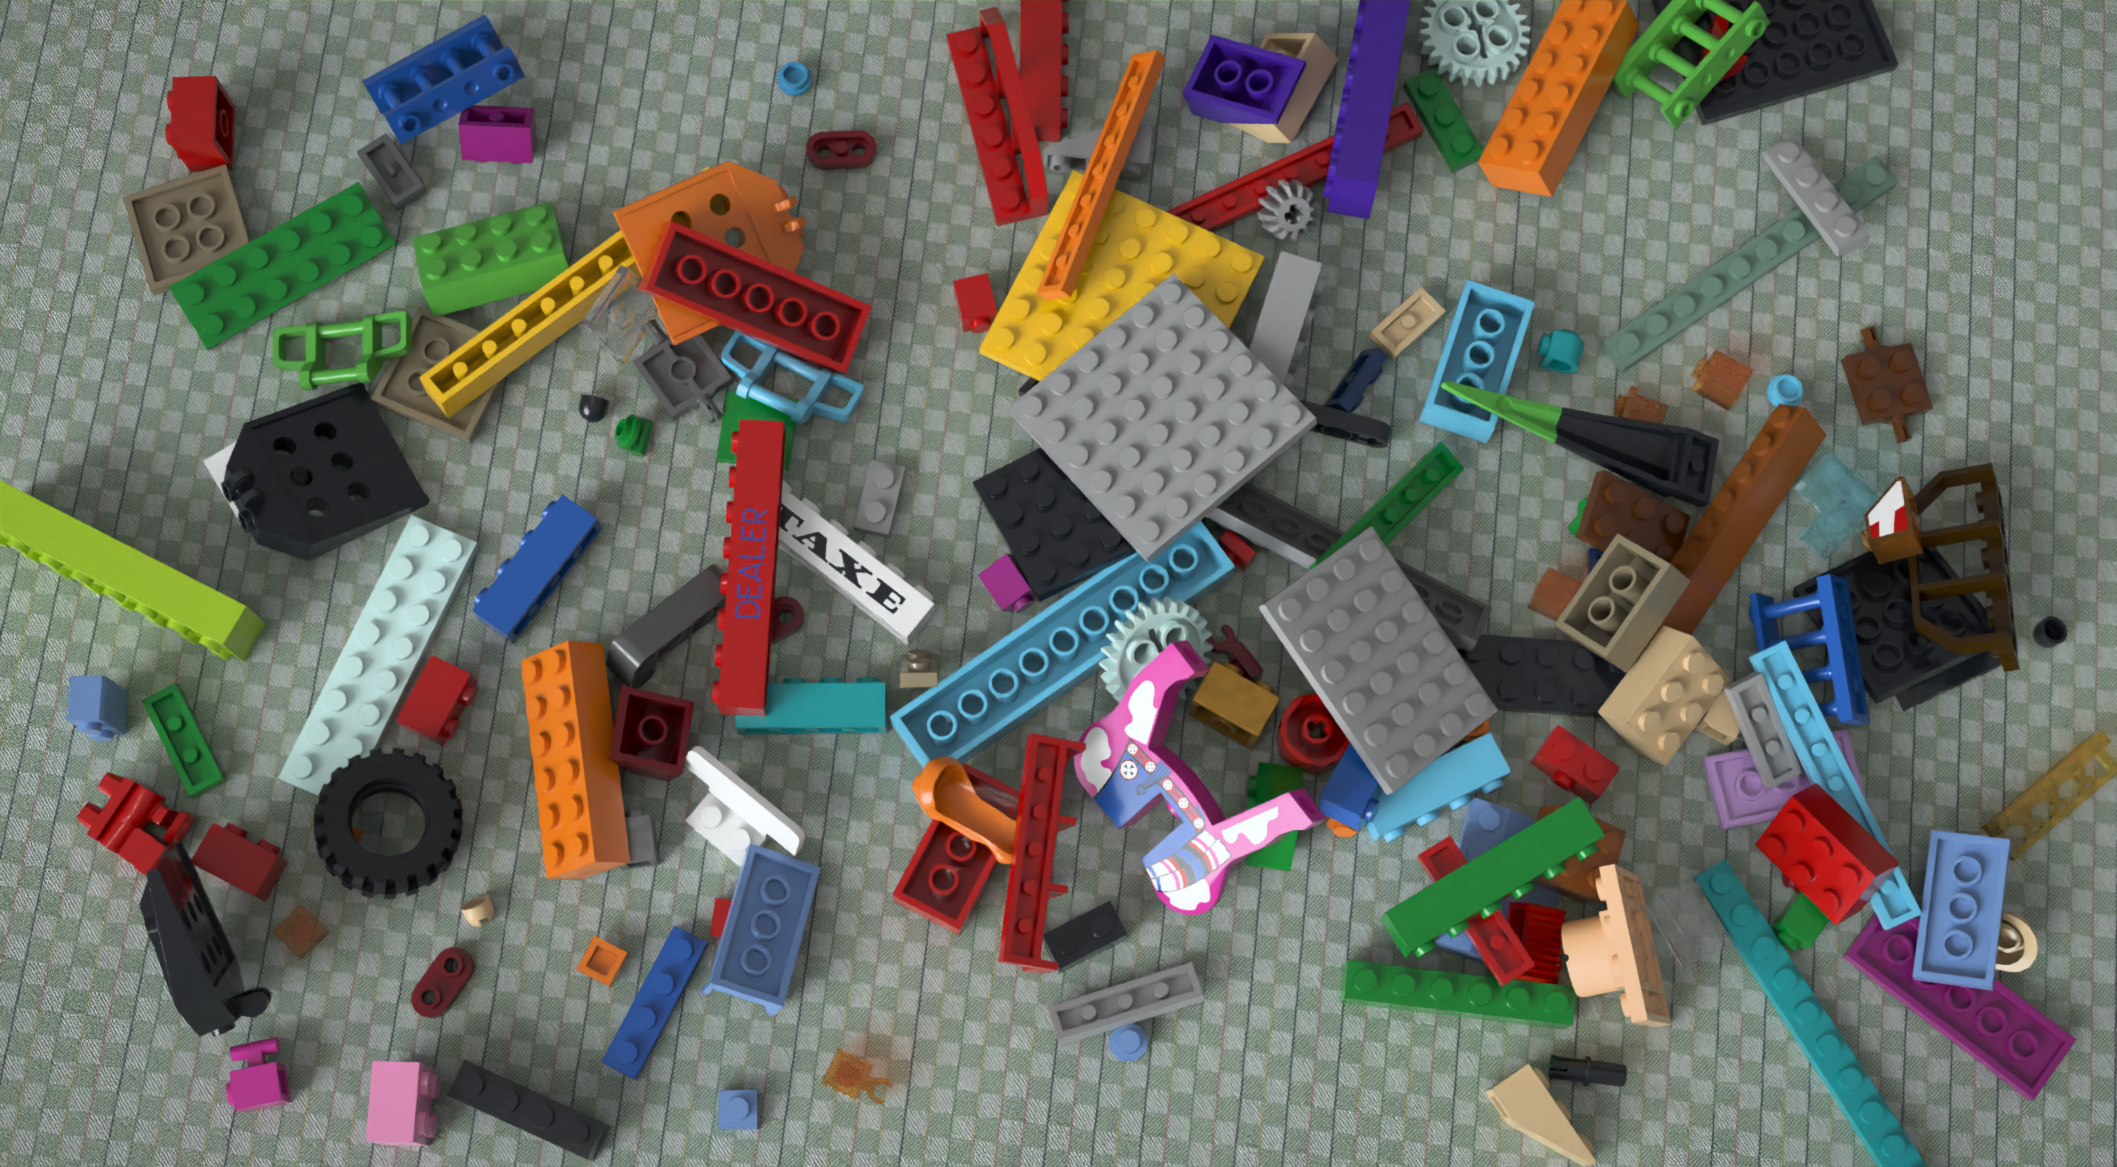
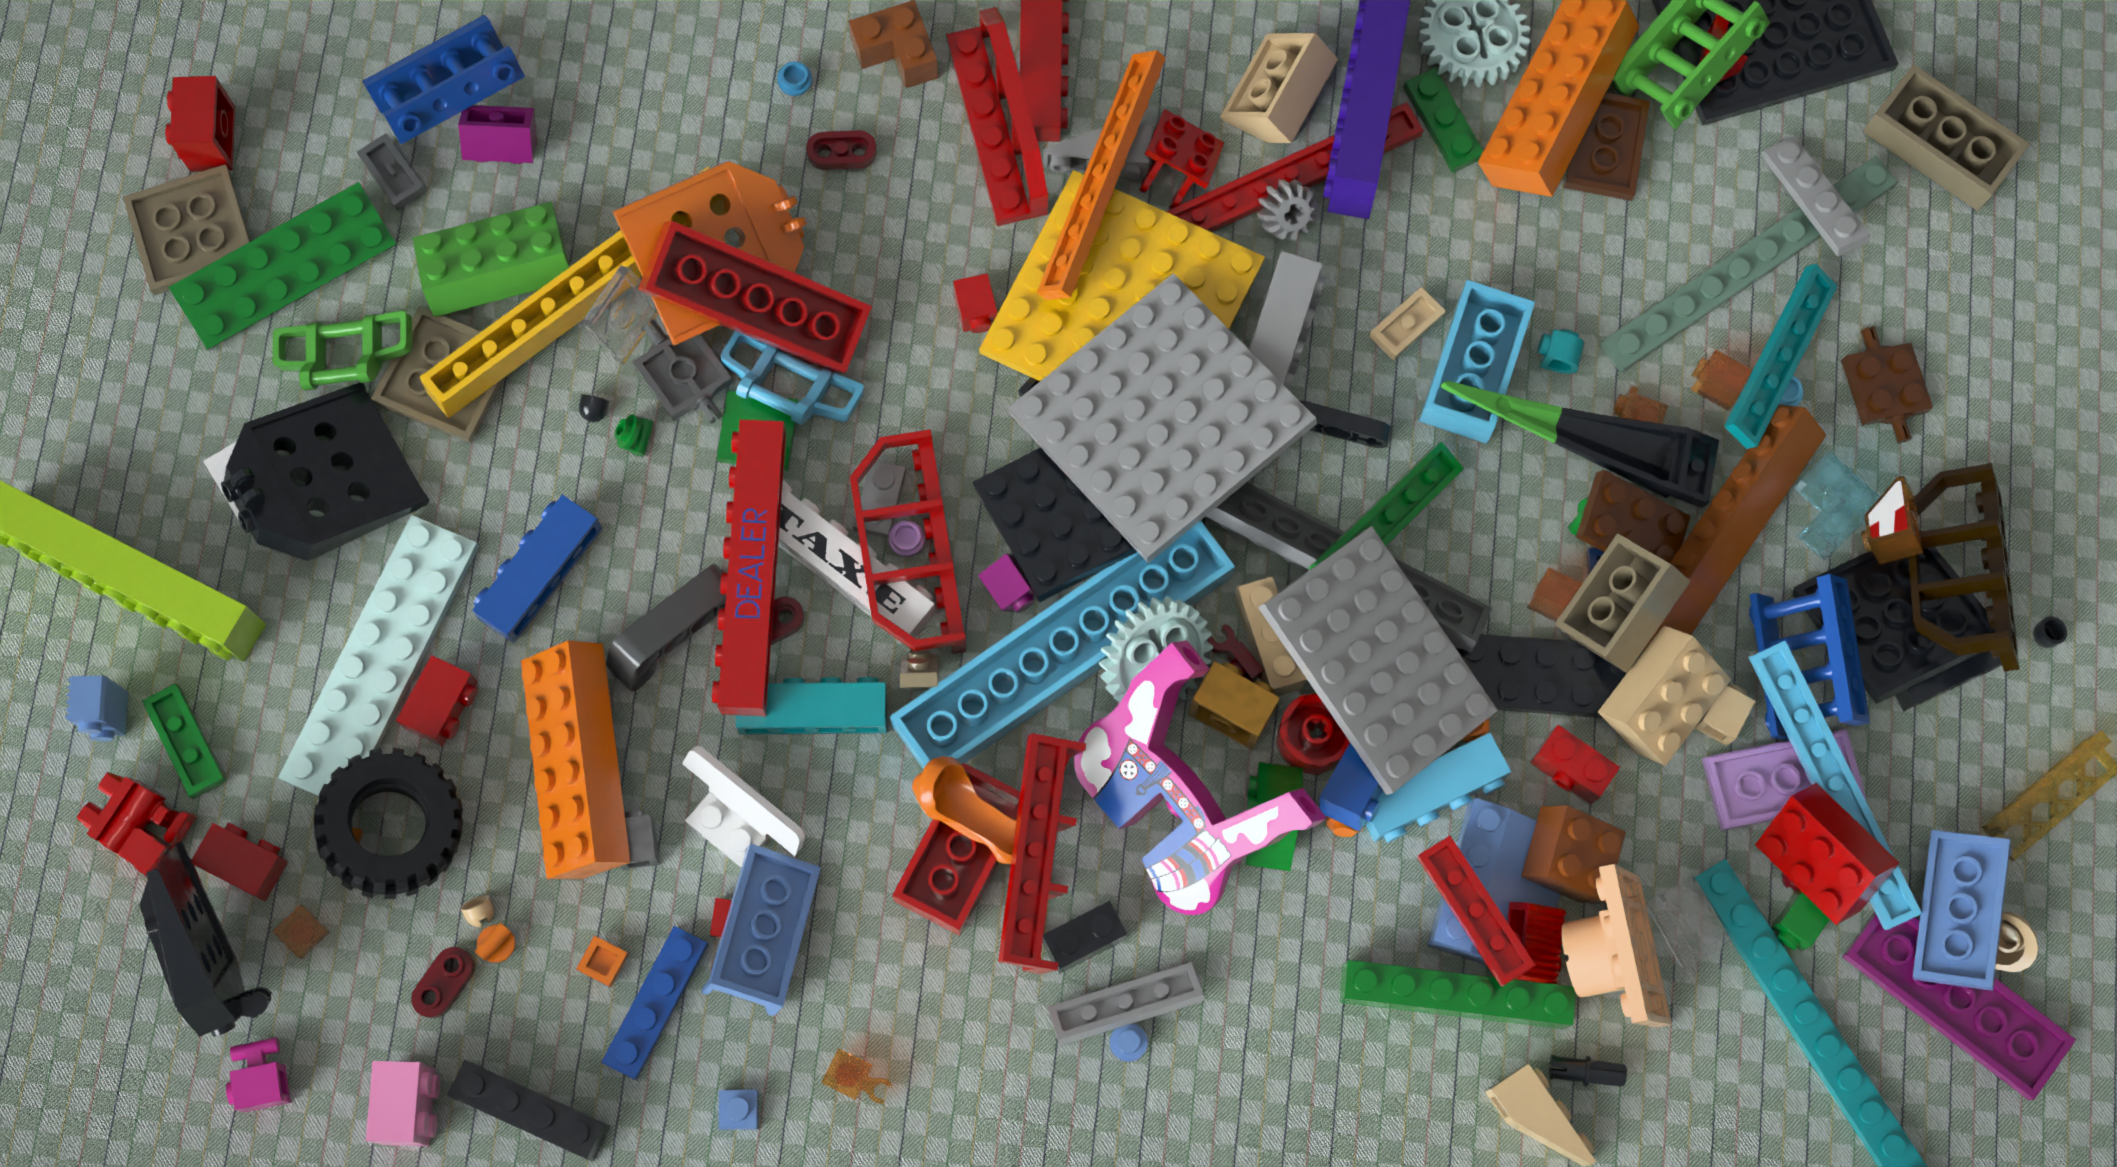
(495, 943): none -> orange plate
(651, 733): dark red slope -> none
(895, 35): none -> dark orange brick
(906, 538): none -> lavender plate
(934, 528): none -> red plate
(1184, 149): none -> red plate
(1237, 550): red plate -> none
(1241, 83): dark purple slope -> none
(1278, 665): none -> tan brick
(1362, 373): dark blue plate -> none
(1493, 877): green brick -> none
(1610, 149): none -> reddish brown plate
(1762, 730): light grey plate -> none
(1781, 356): none -> teal plate
(1946, 137): none -> dark tan brick

